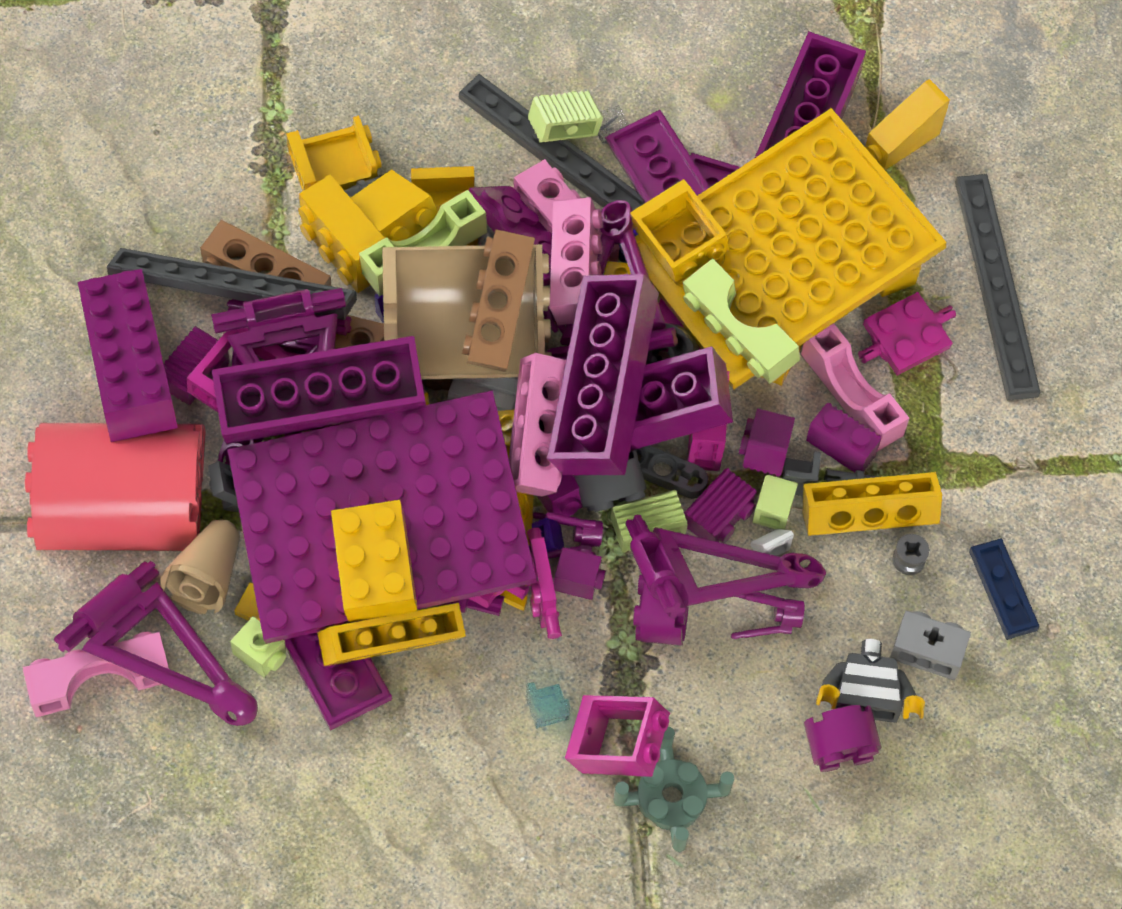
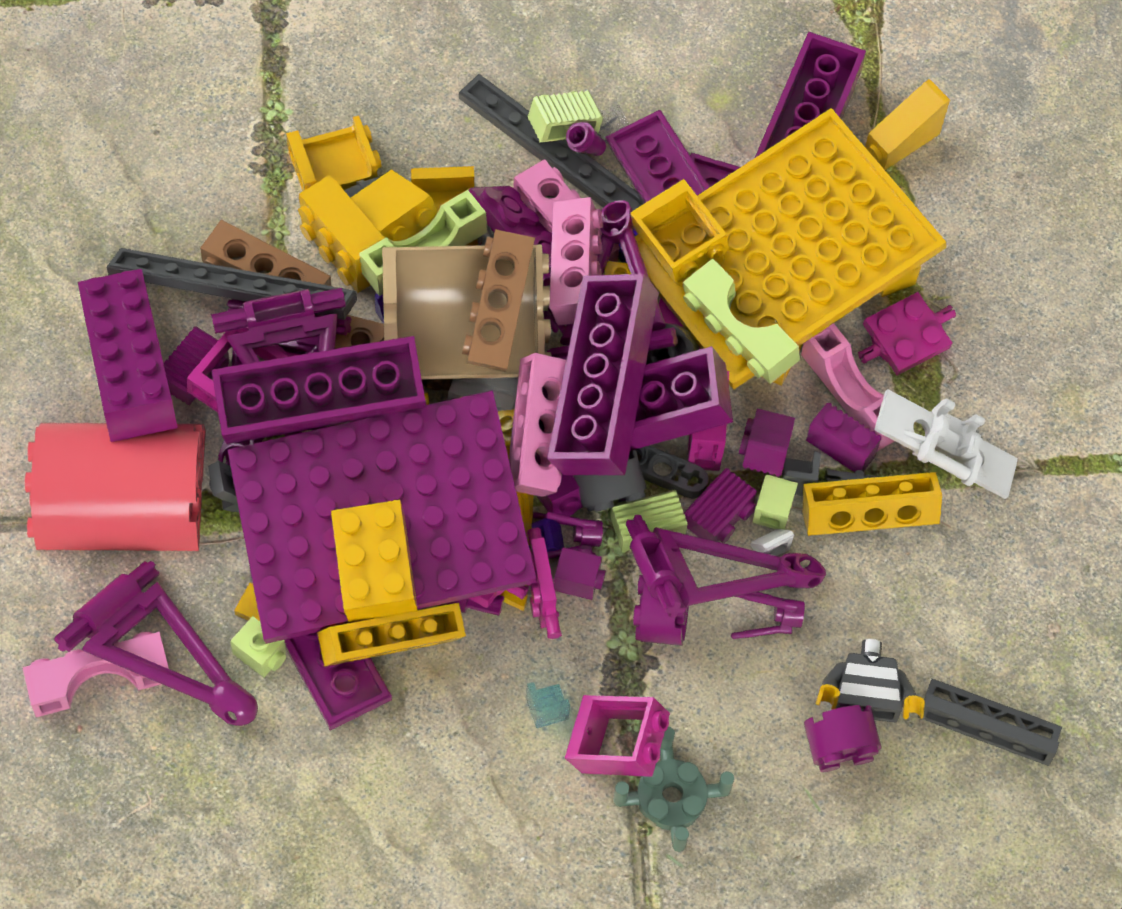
(204, 569): tan cone -> none
(584, 139): none -> magenta cone
(910, 562): flat silver wheel -> none
(942, 657): light grey brick -> none
(975, 458): none -> white piece
(987, 726): none -> dark grey fence
(997, 287): dark grey tile -> none
(1004, 589): dark blue tile -> none

